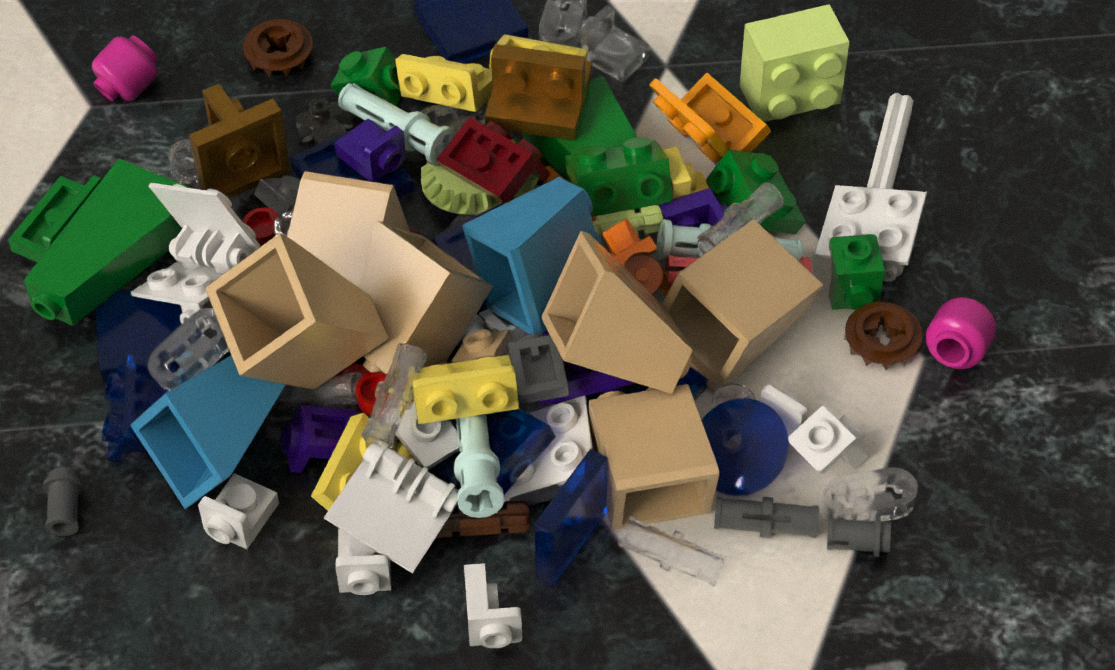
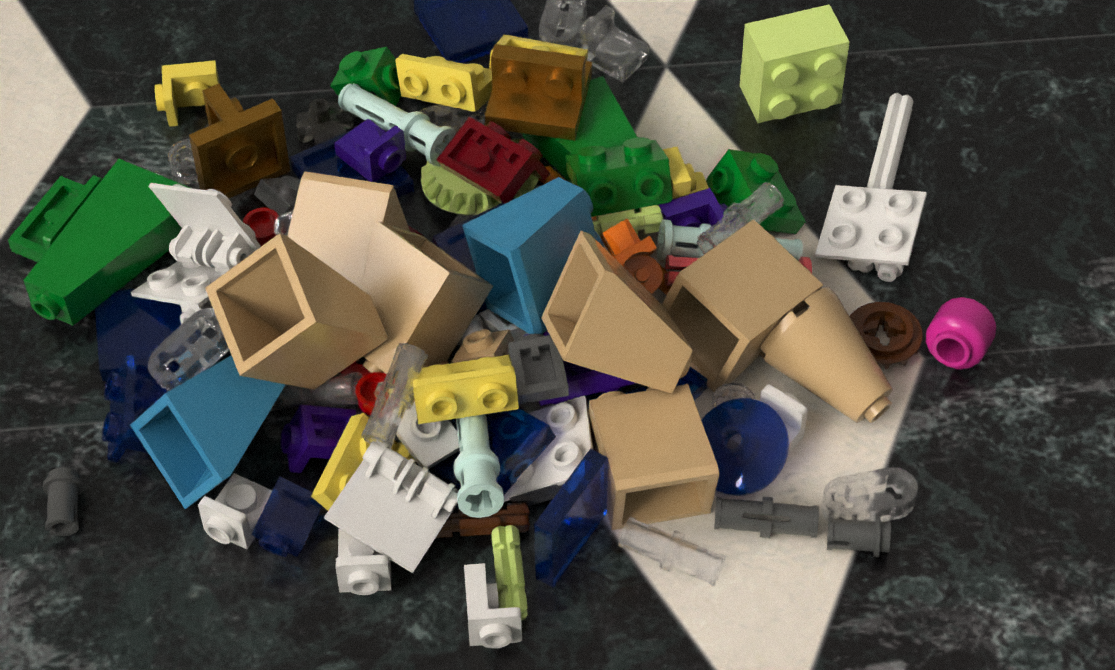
(124, 68): dark pink head -> none
(183, 87): none -> light yellow bracket
(278, 34): reddish brown gear -> none
(286, 519): none -> clear blue bracket
(509, 568): none -> yellowish green axle
(711, 118): light orange bracket -> none
(826, 440): white bracket -> none
(829, 358): none -> tan cone
(856, 271): green bracket -> none

